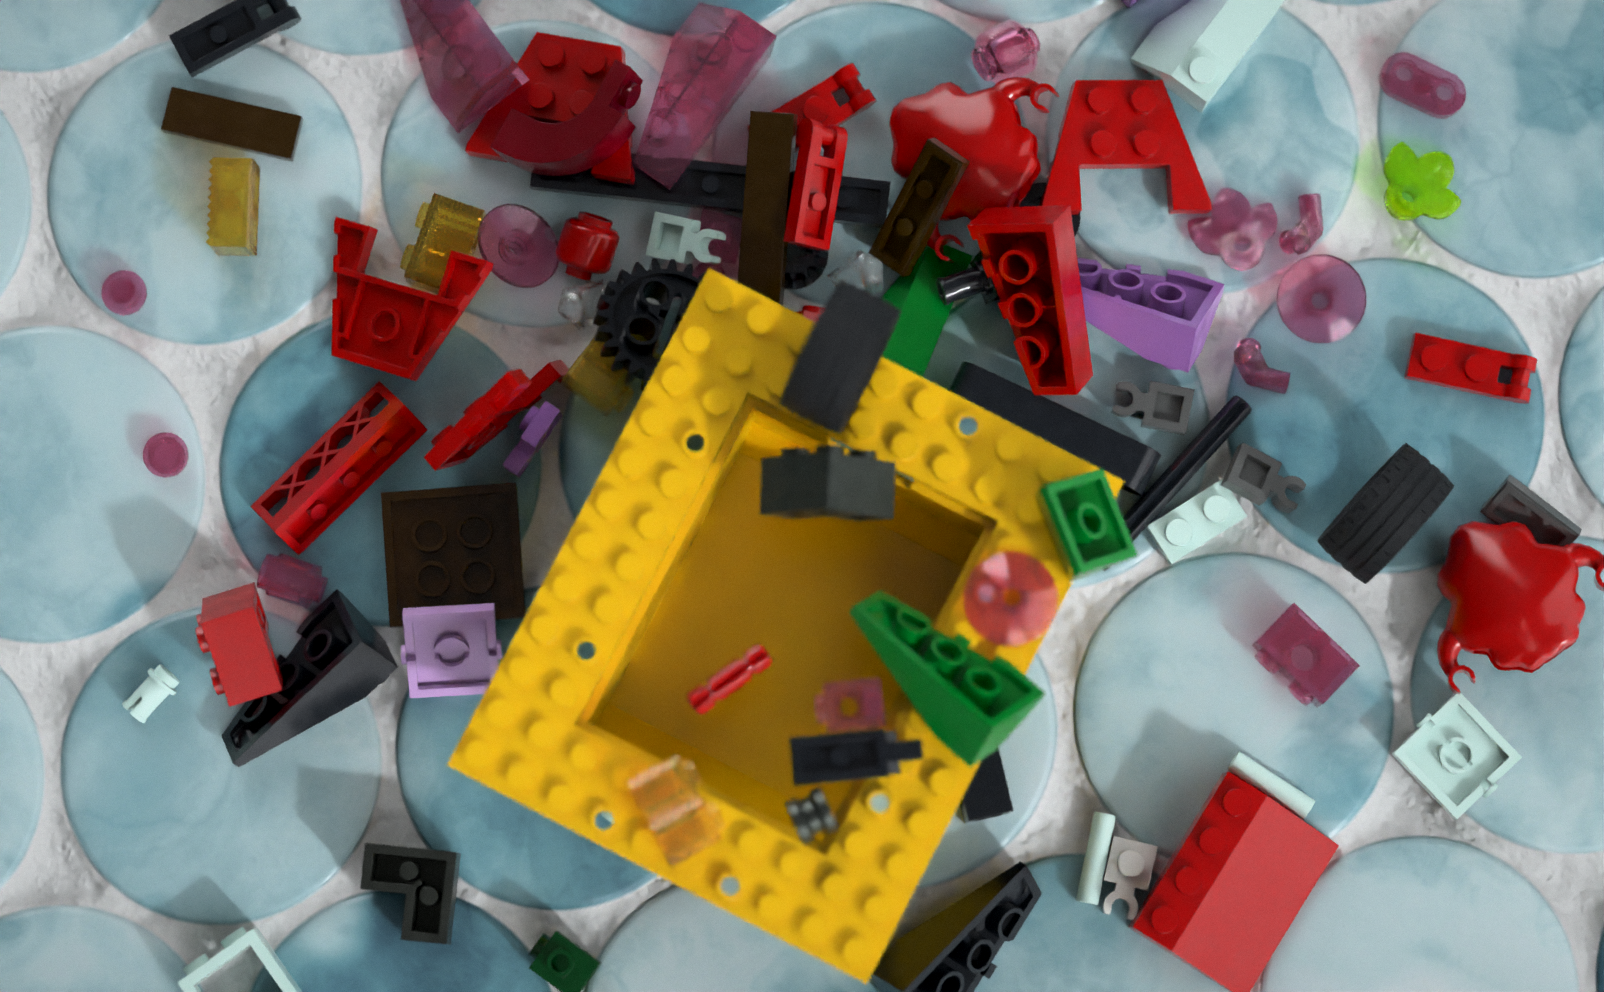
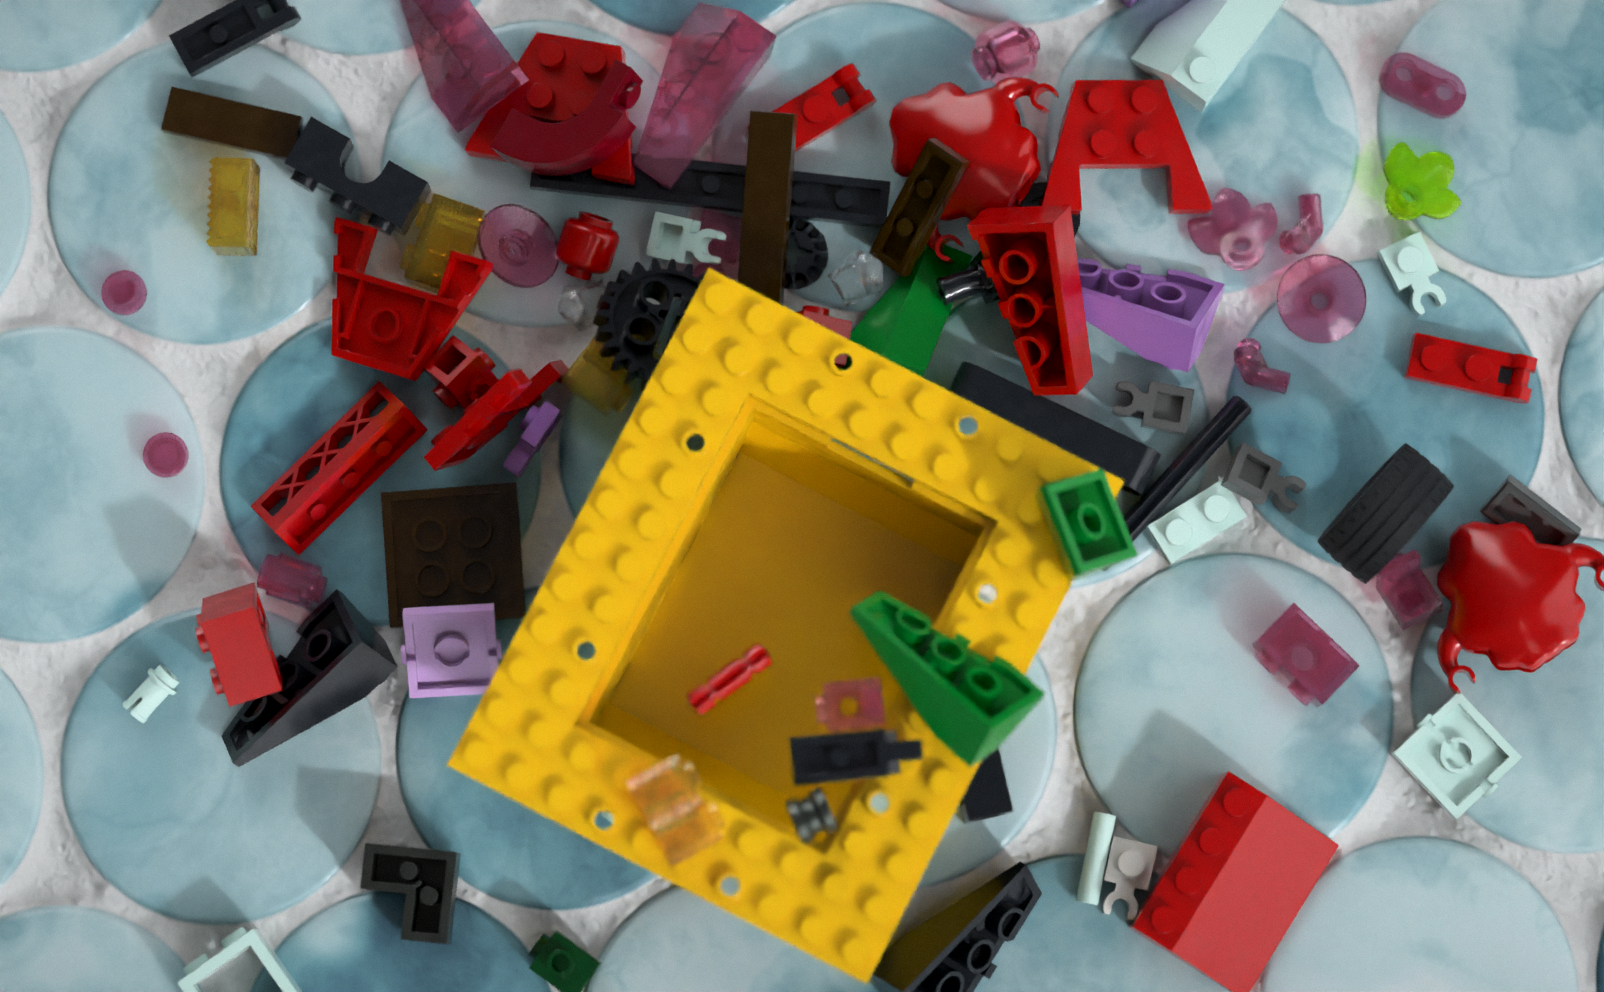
(389, 200): none -> black arch
(467, 379): none -> red brick
(815, 184): red plate -> none
(827, 484): pearl dark grey brick -> none
(839, 356): black tyre -> none
(1005, 623): clear pink dish -> none
(1271, 785): light aqua piece -> none
(1407, 590): none -> clear pink bracket
(1410, 266): none -> light aqua plate

